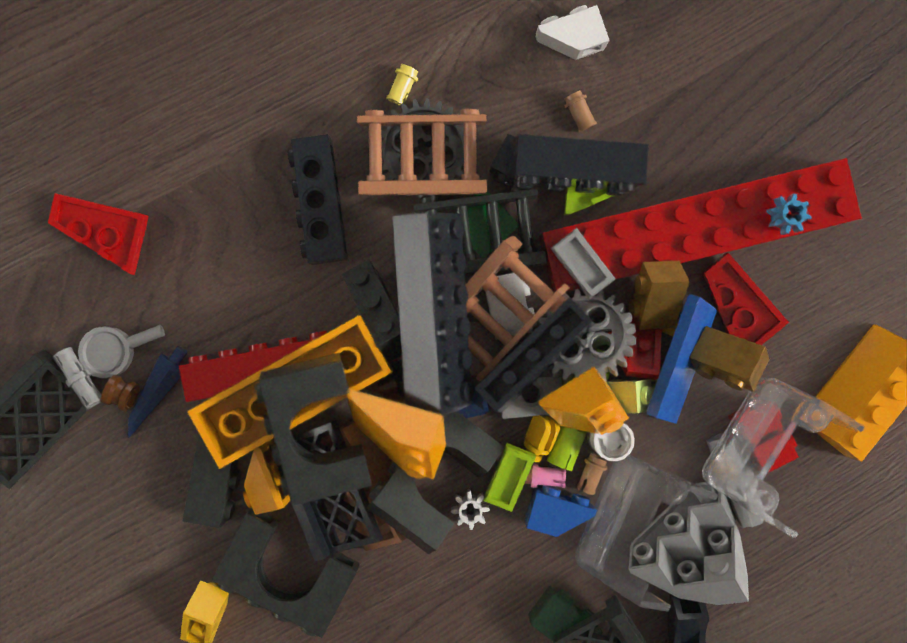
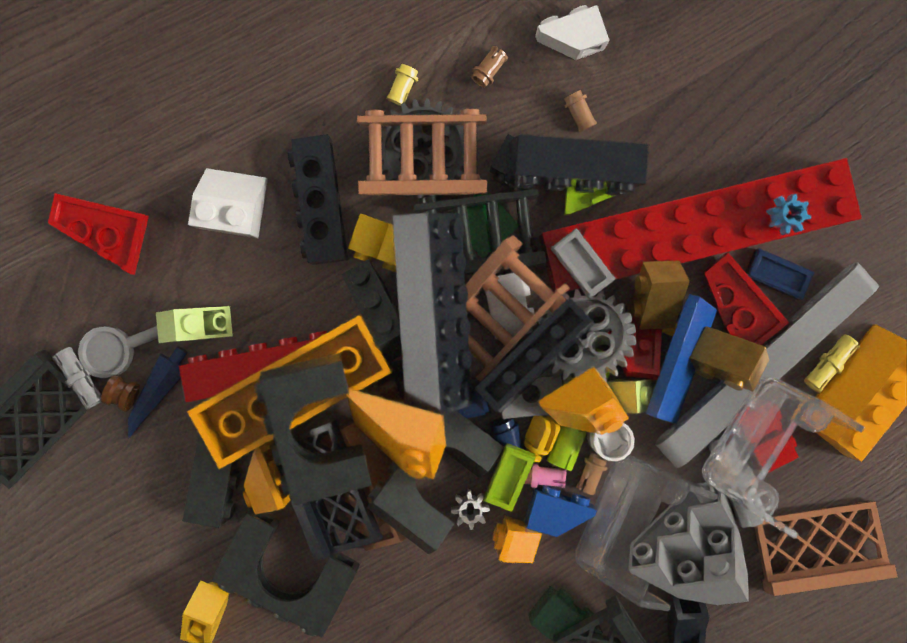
(193, 324): none -> yellowish green slope
(228, 203): none -> white slope
(374, 240): none -> yellow brick
(488, 67): none -> medium nougat pin
(506, 431): none -> dark blue cone
(515, 541): none -> light orange slope
(779, 274): none -> dark blue tile
(784, 349): none -> light grey beam
(828, 575): none -> nougat fence
(831, 363): none -> light yellow pin

